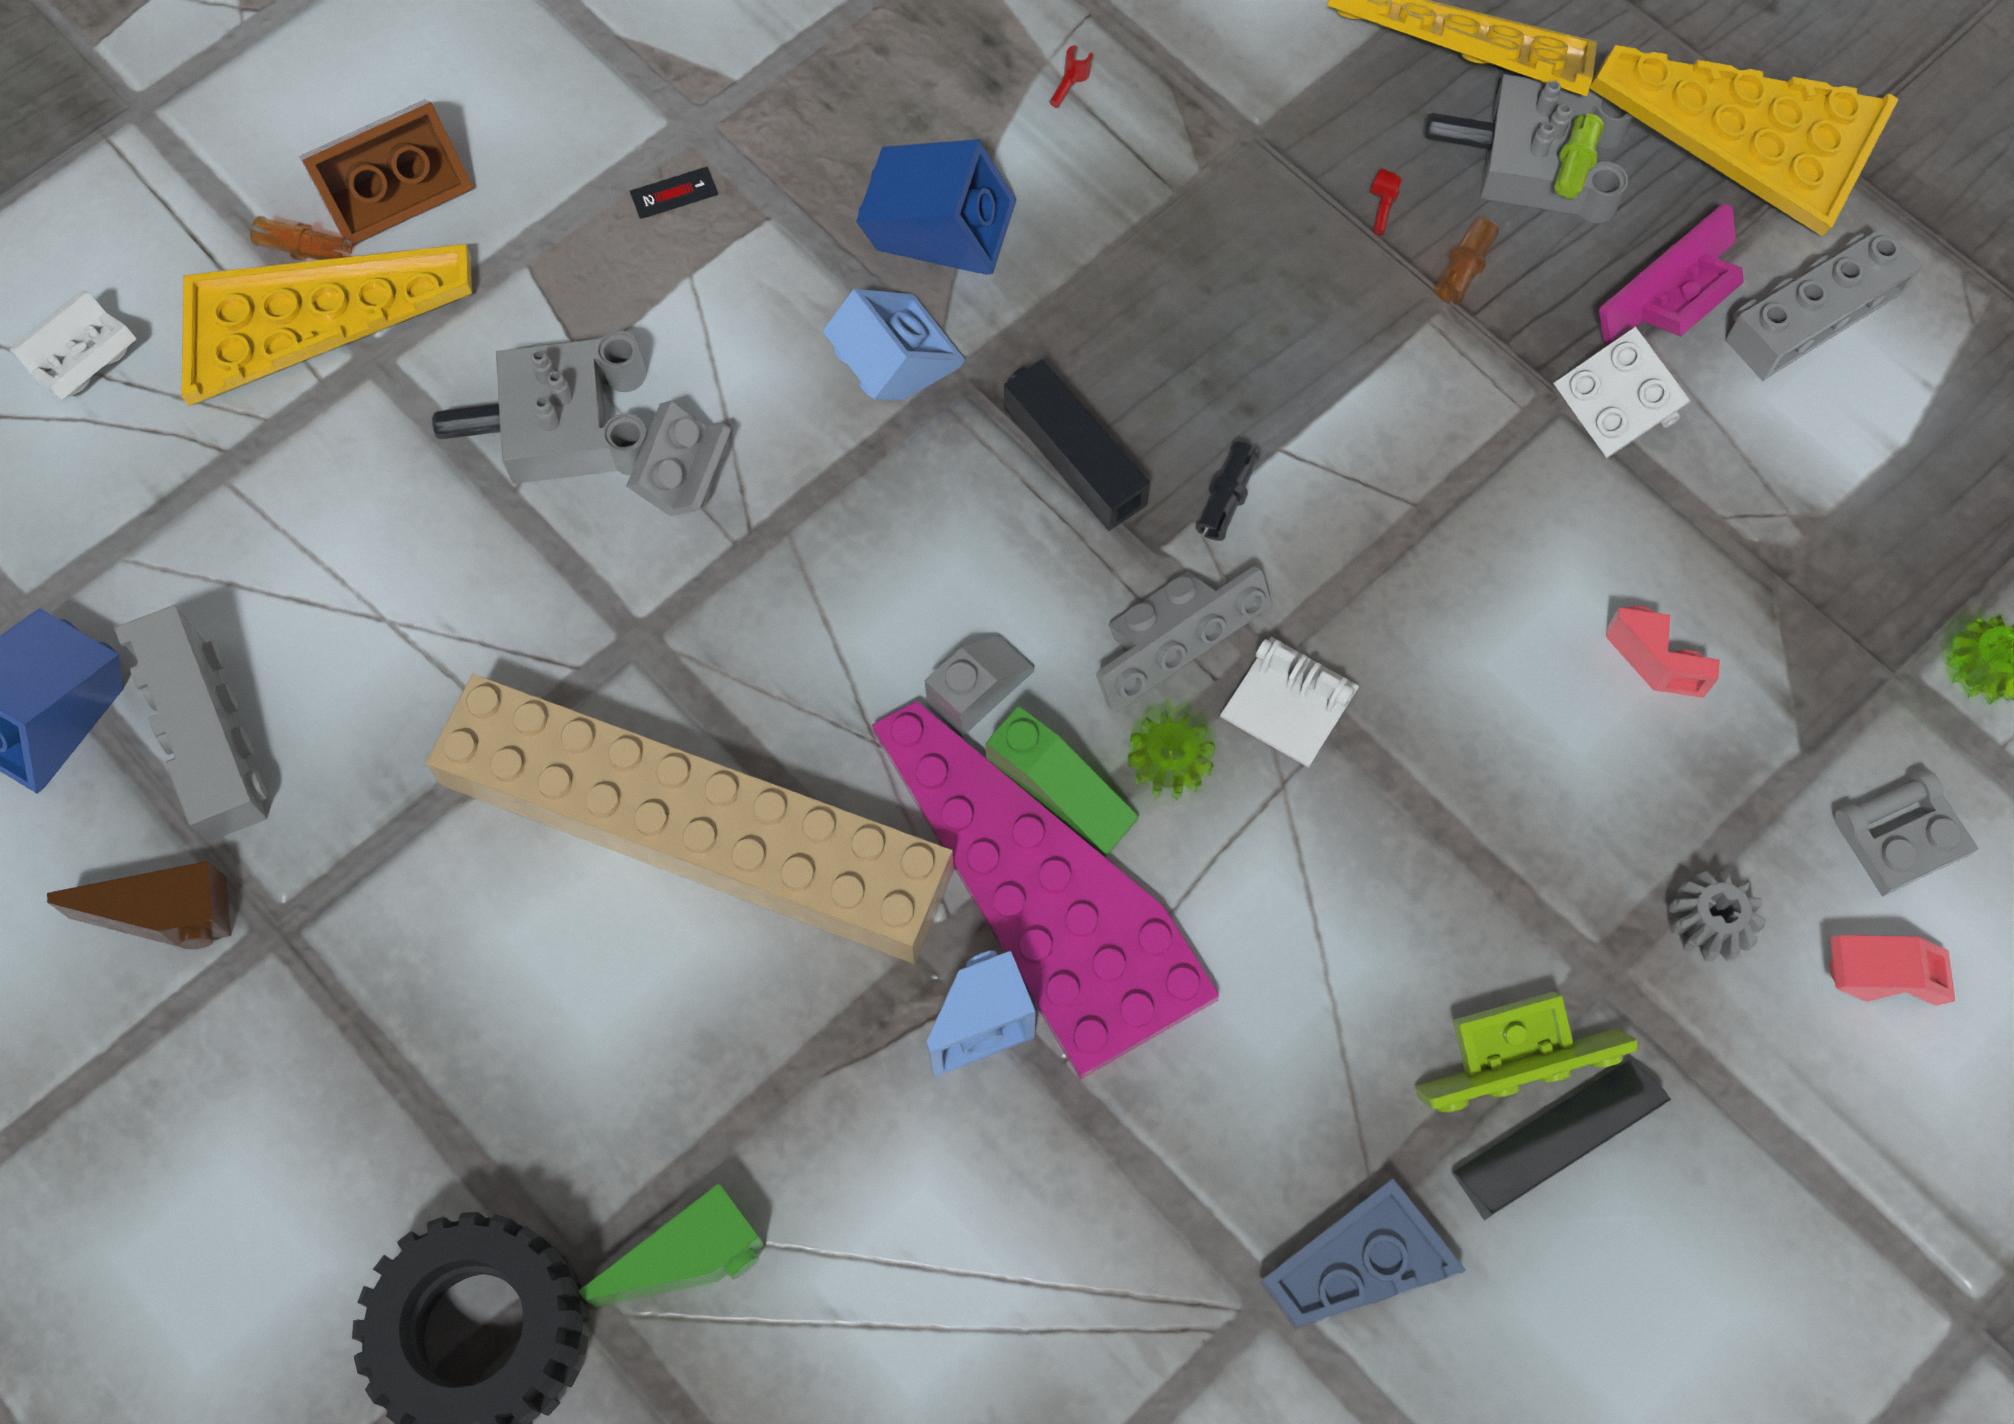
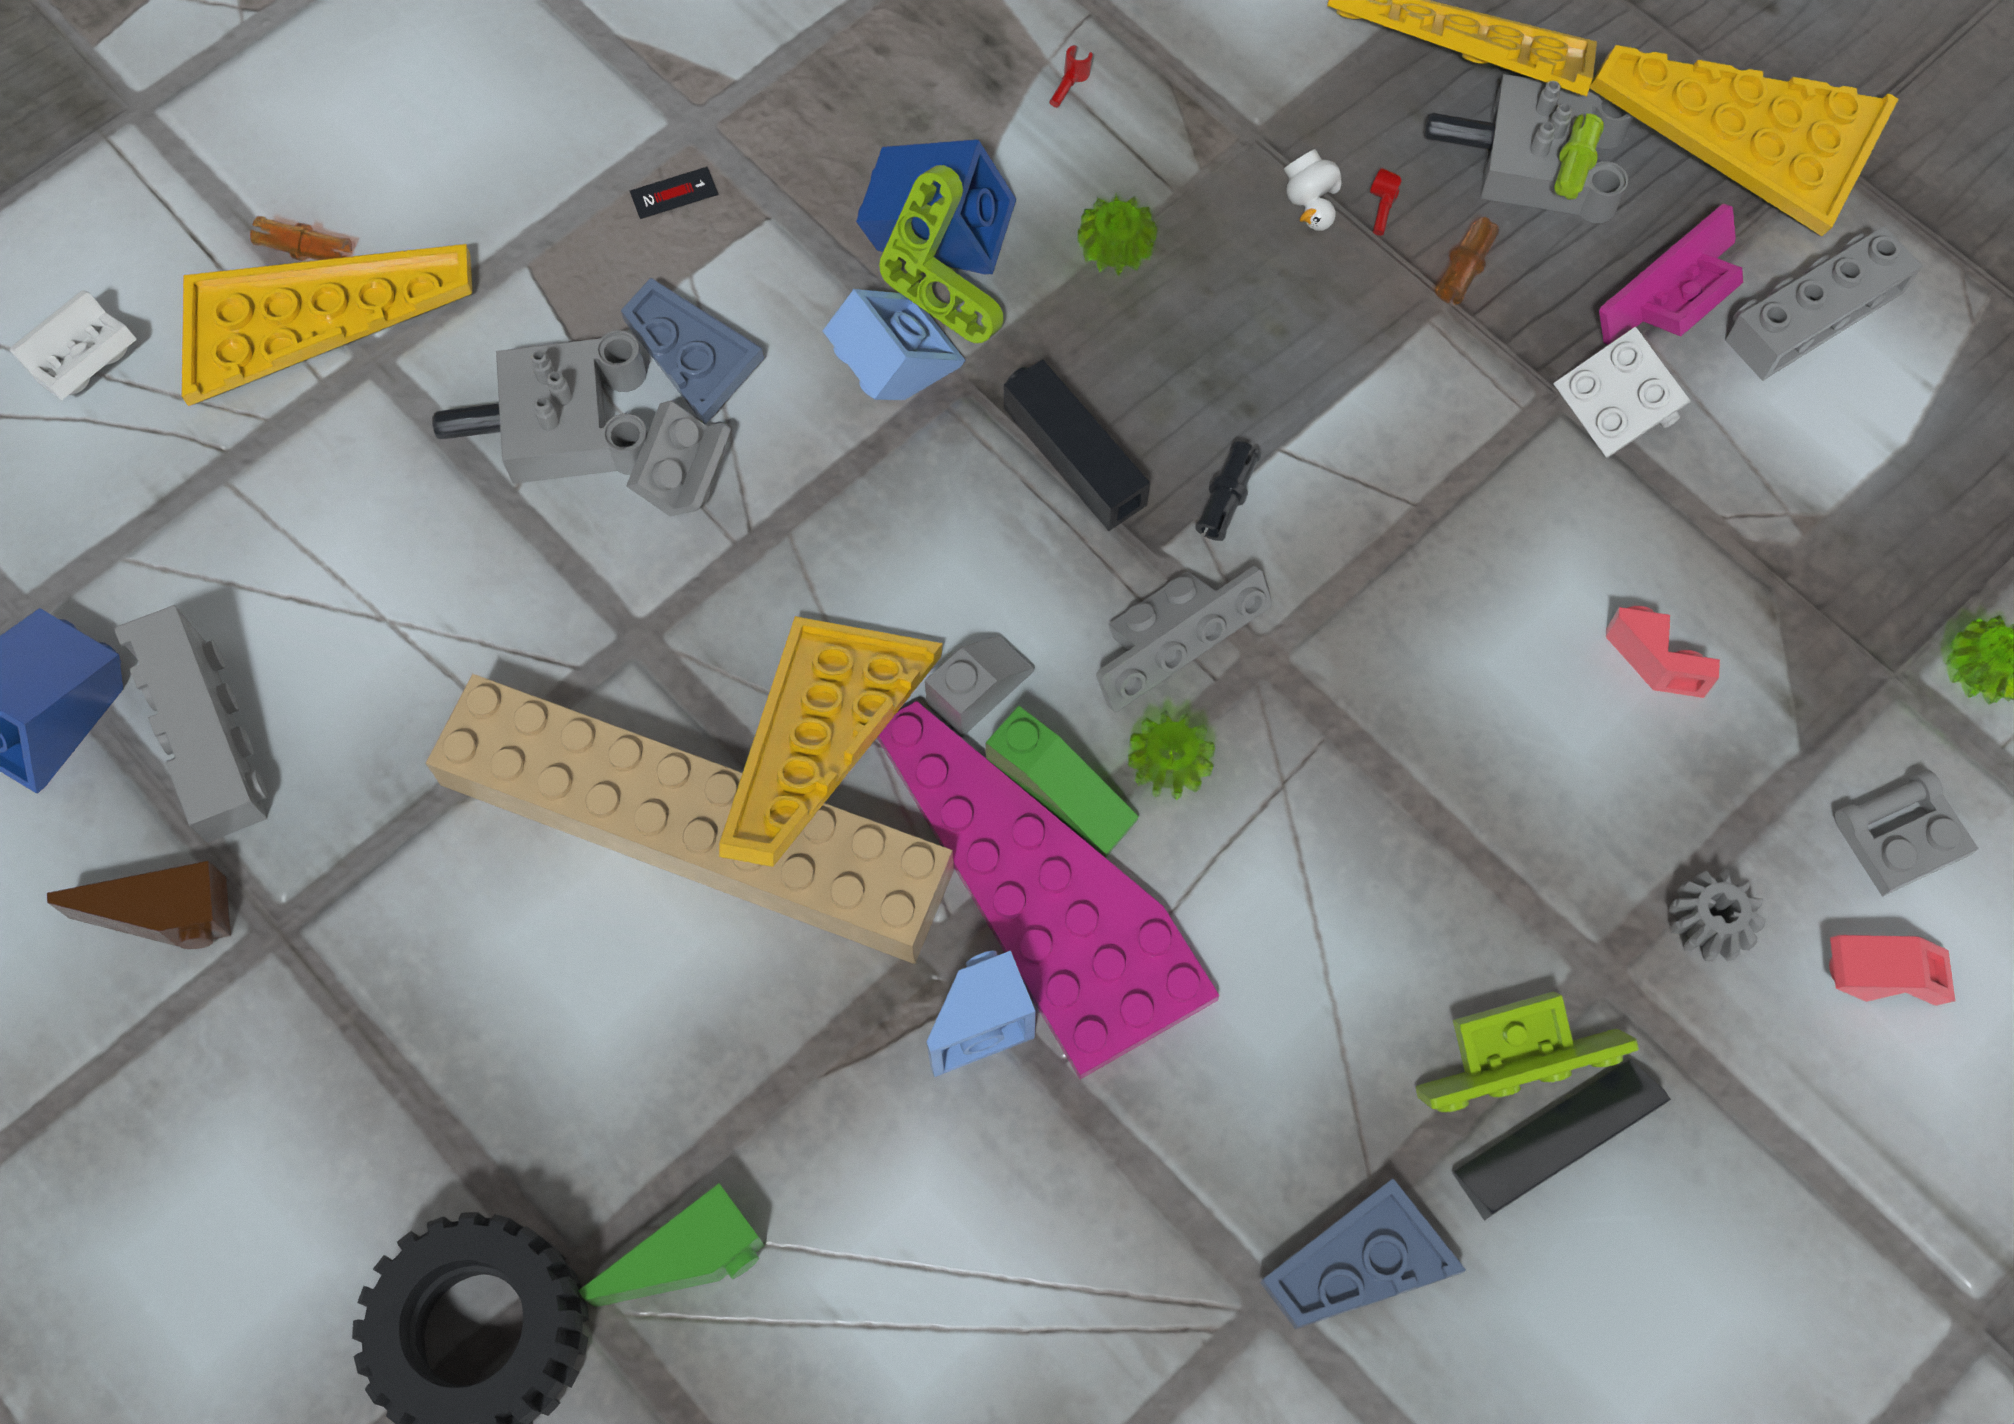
(387, 171): dark orange slope -> none
(691, 347): none -> sand blue wing
(820, 717): none -> yellow wing
(920, 258): none -> lime beam
(1117, 234): none -> clear neon green gear
(1289, 701): white hinge -> none
(1308, 181): none -> white animal

